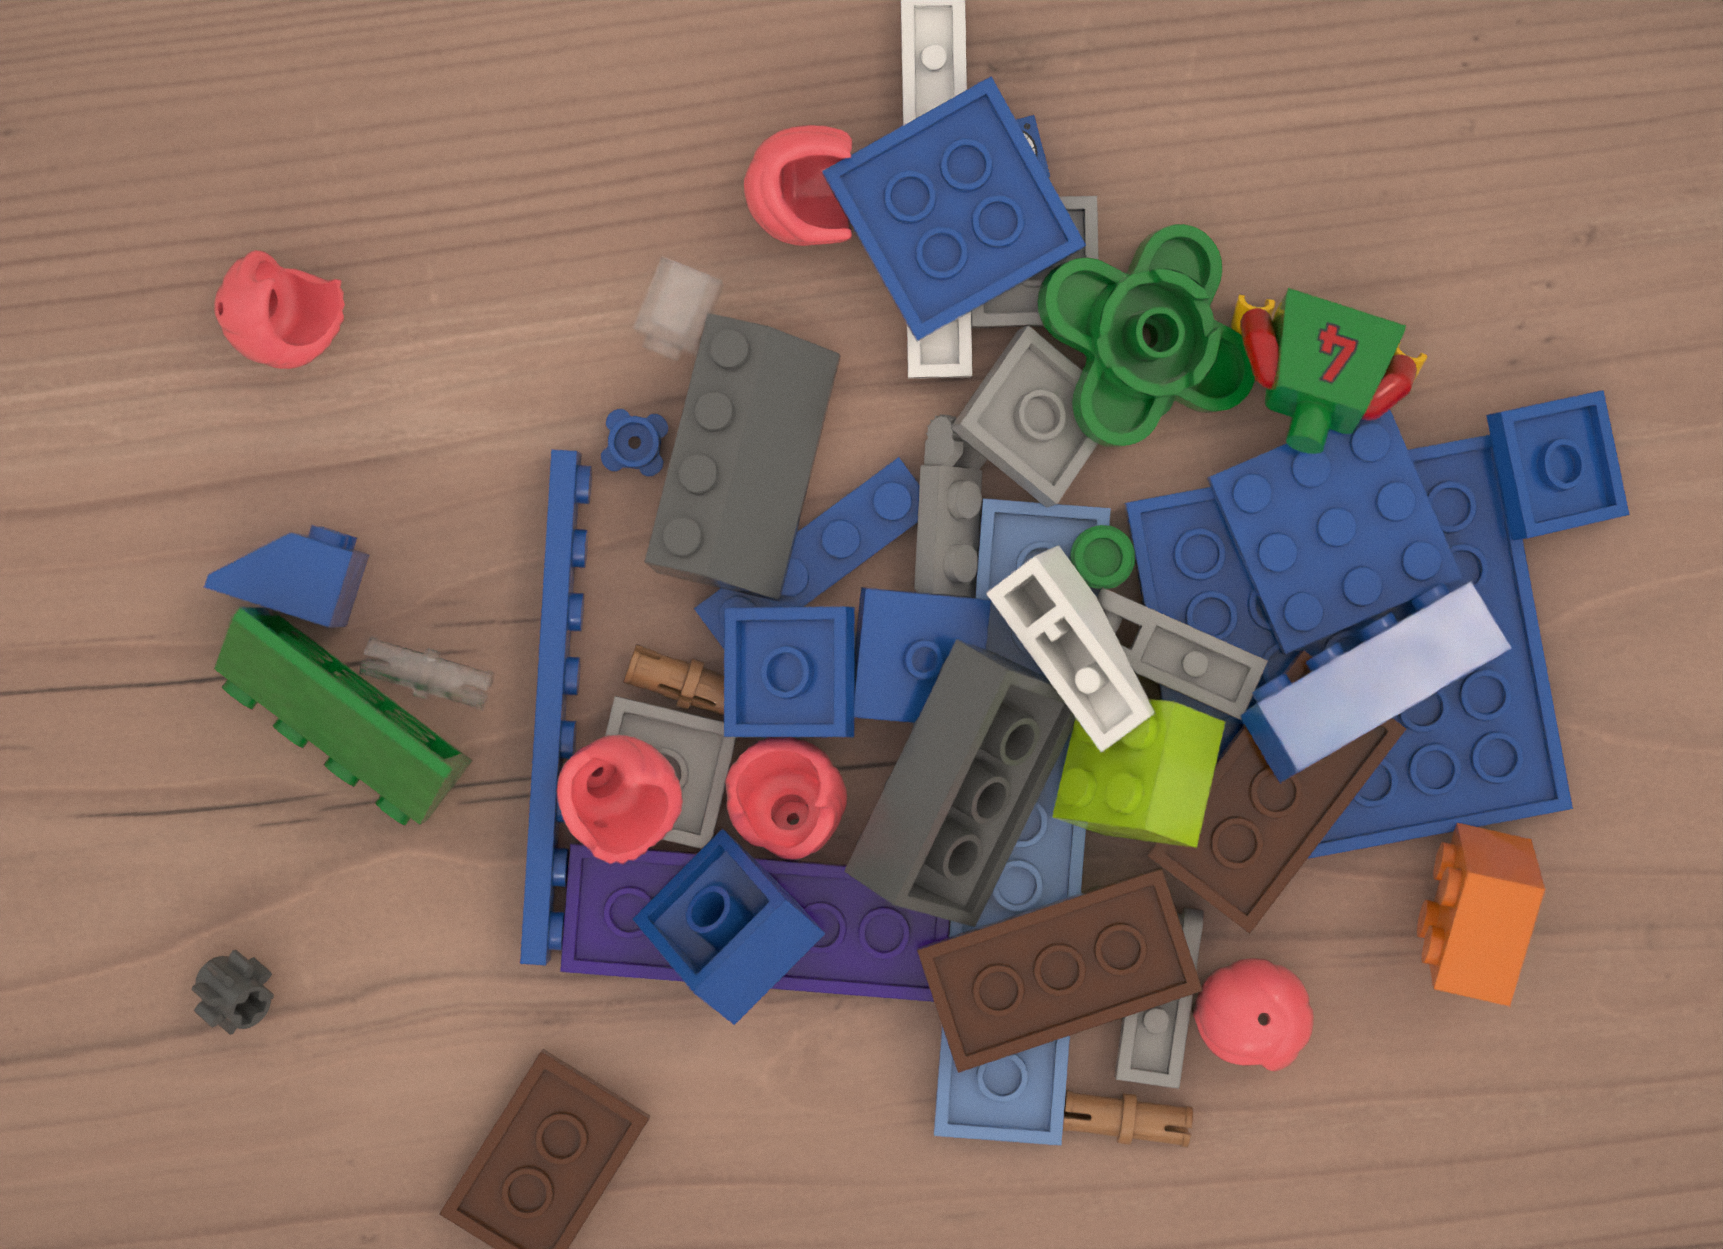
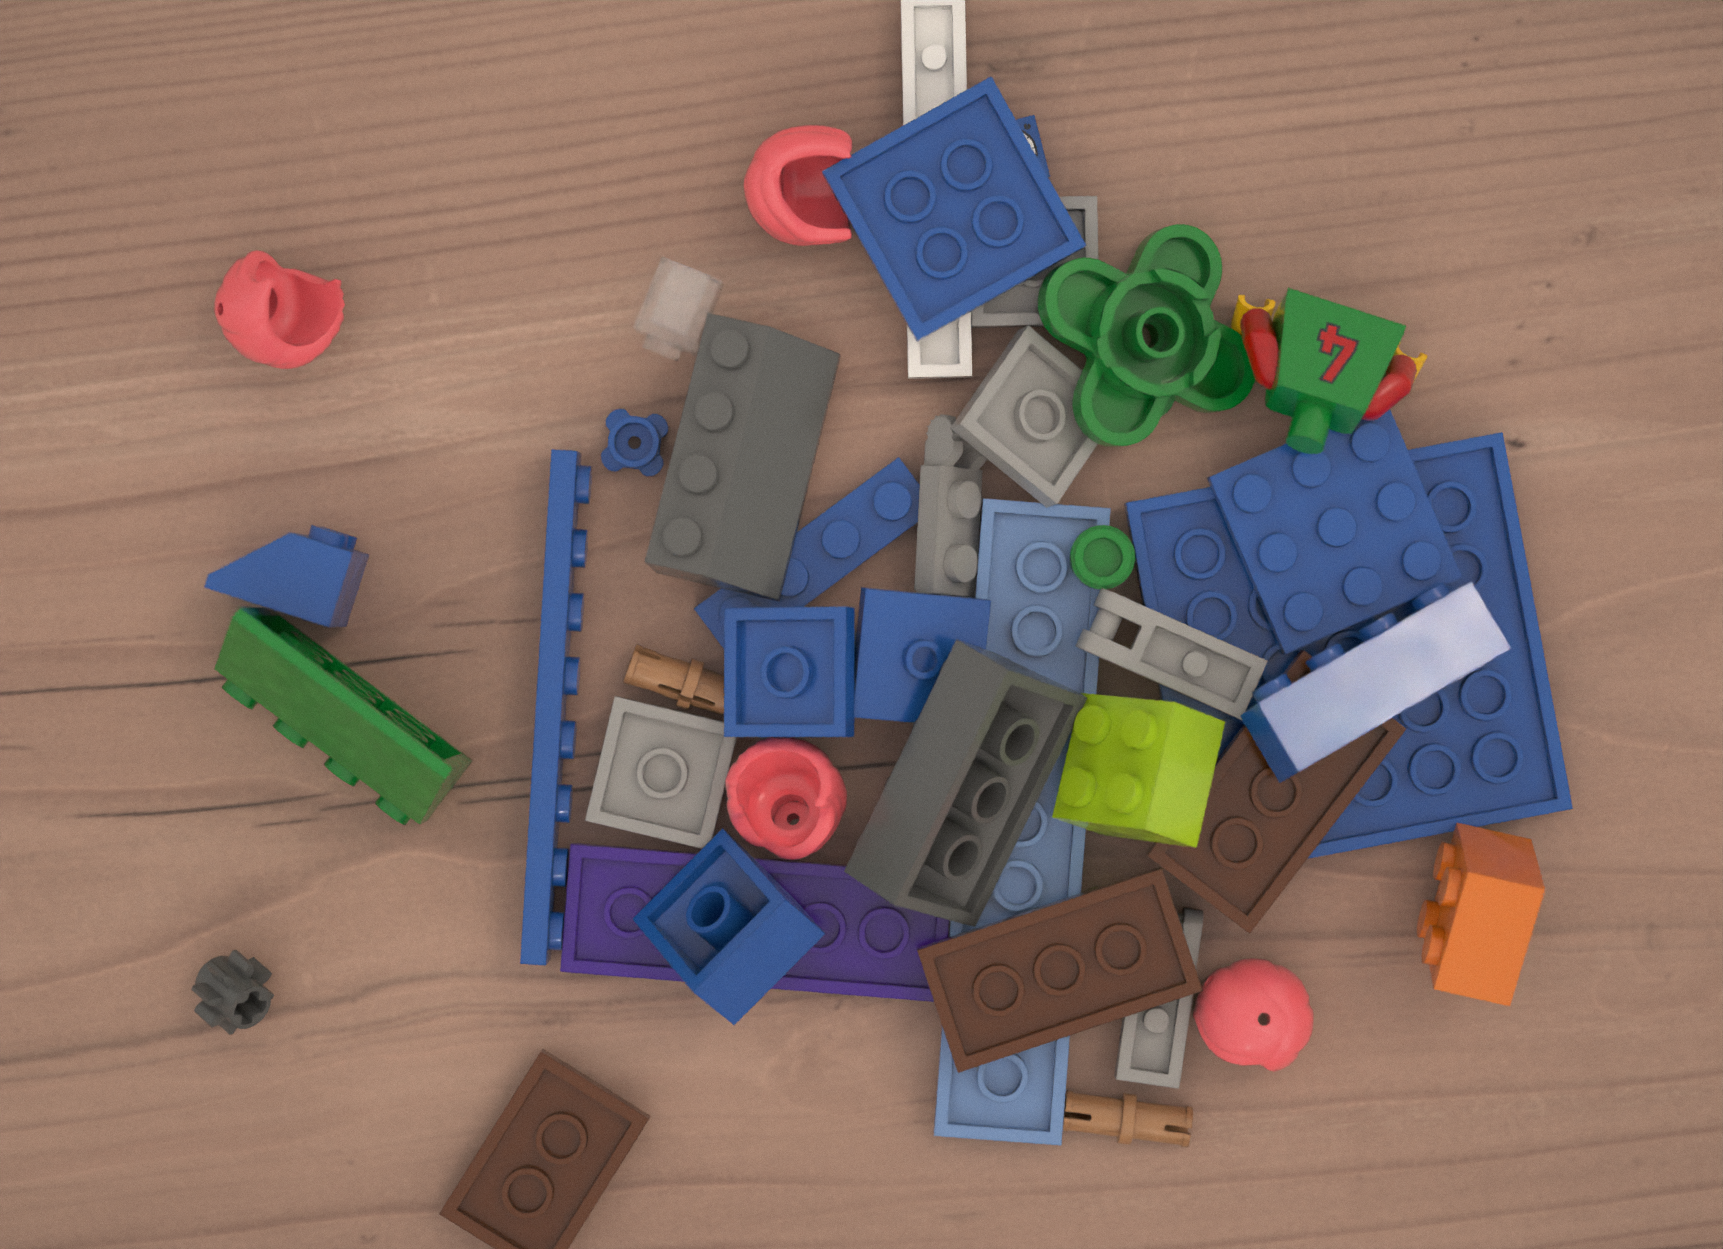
(426, 673): clear pin -> none
(619, 797): coral piece -> none
(1073, 645): white slope -> none
(1557, 465): blue plate -> none

